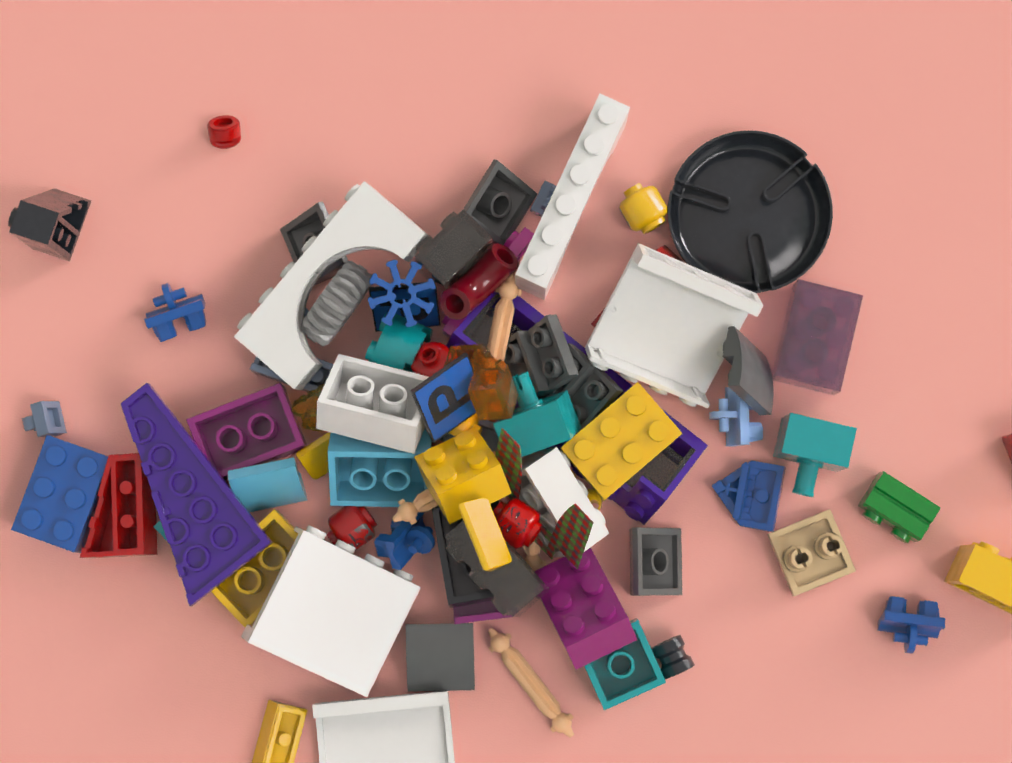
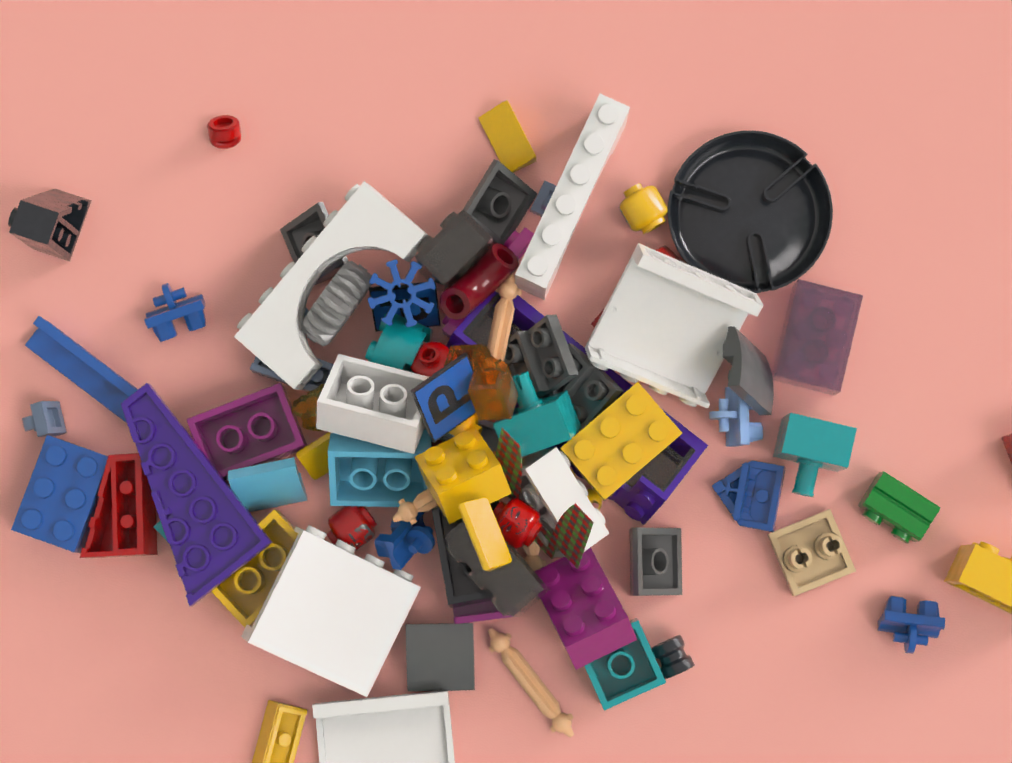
(80, 366): none -> blue fence
(507, 137): none -> yellow slope

